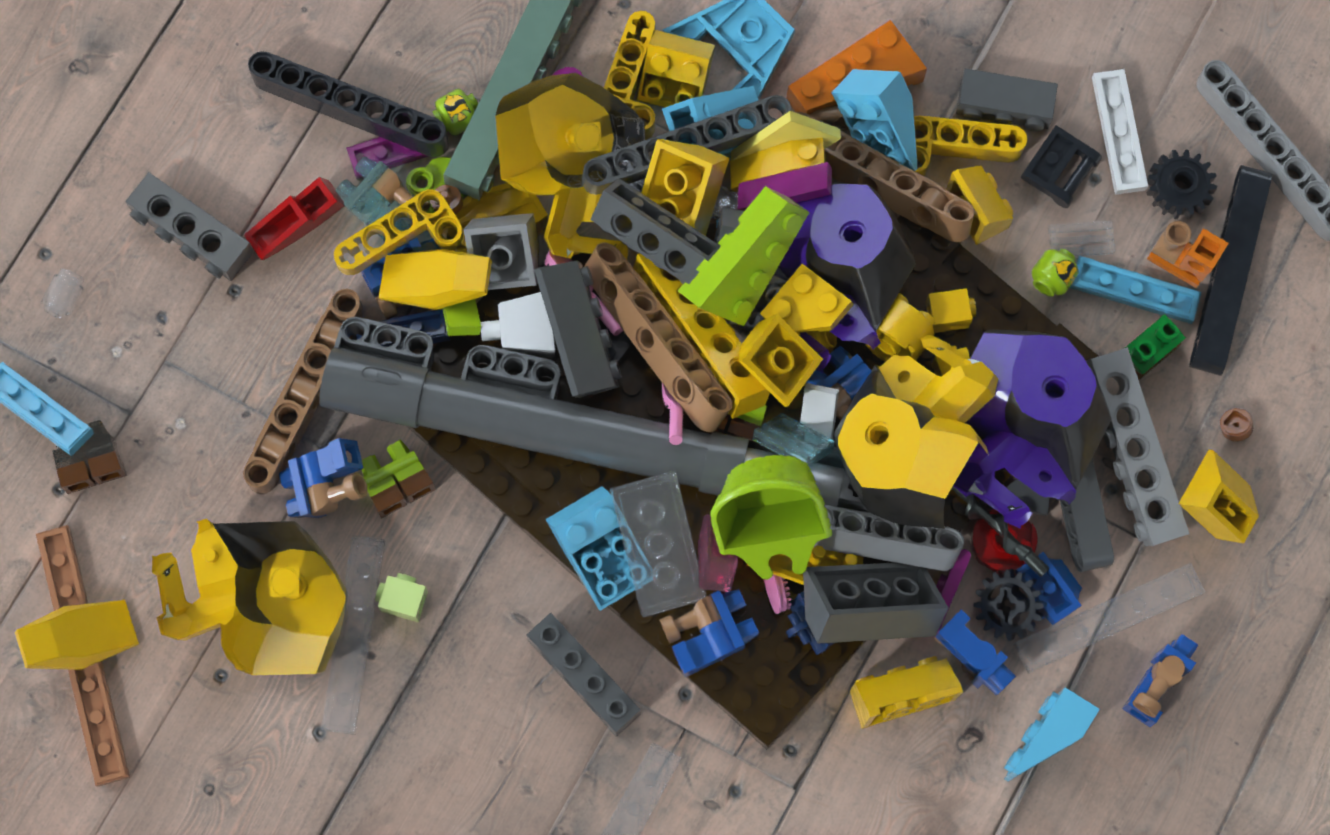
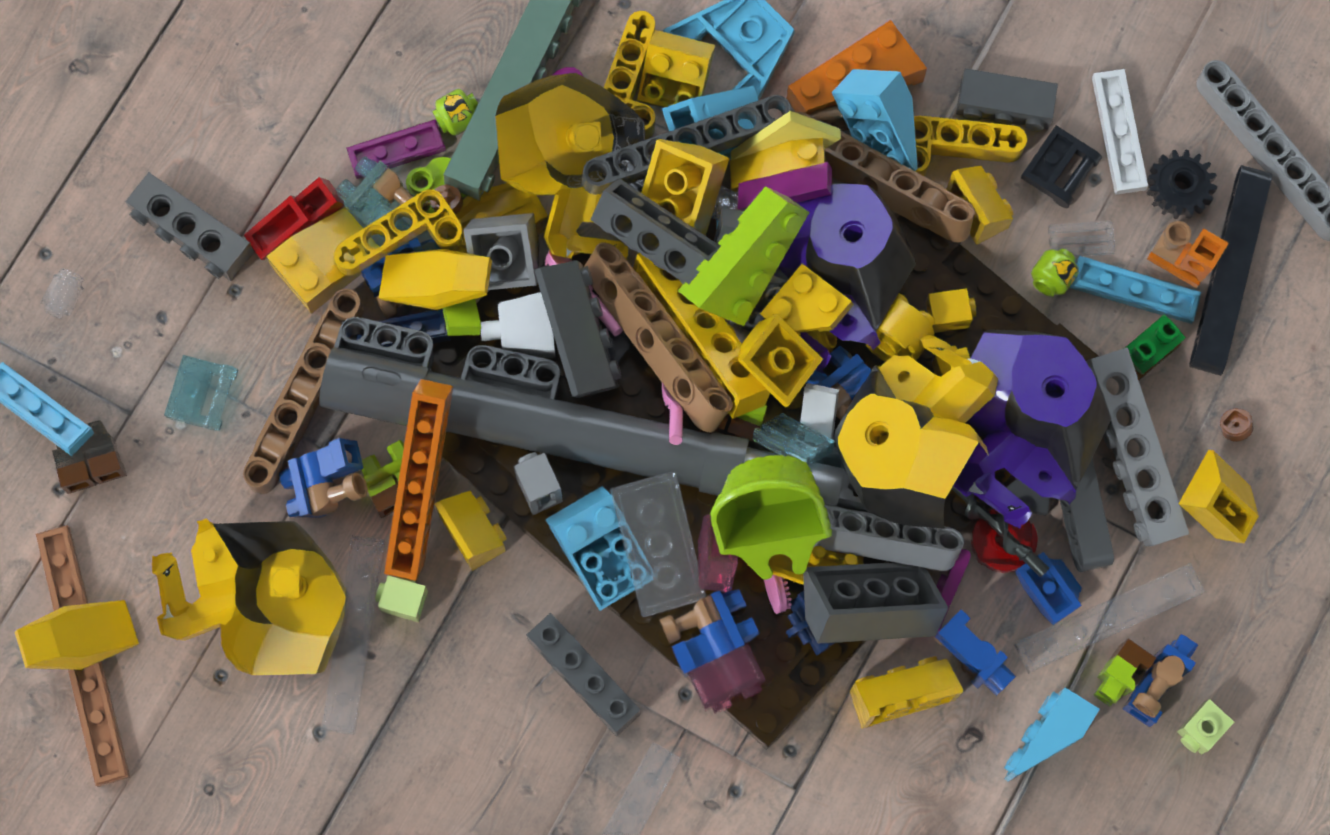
(191, 391): none -> clear light blue plate
(308, 259): none -> yellow slope
(356, 115): black beam -> none
(418, 479): none -> orange brick
(470, 528): none -> yellow slope
(538, 482): none -> light grey brick
(727, 678): none -> clear pink brick
(1009, 617): black gear -> none
(1119, 669): none -> lime hips
(1204, 727): none -> yellowish green brick

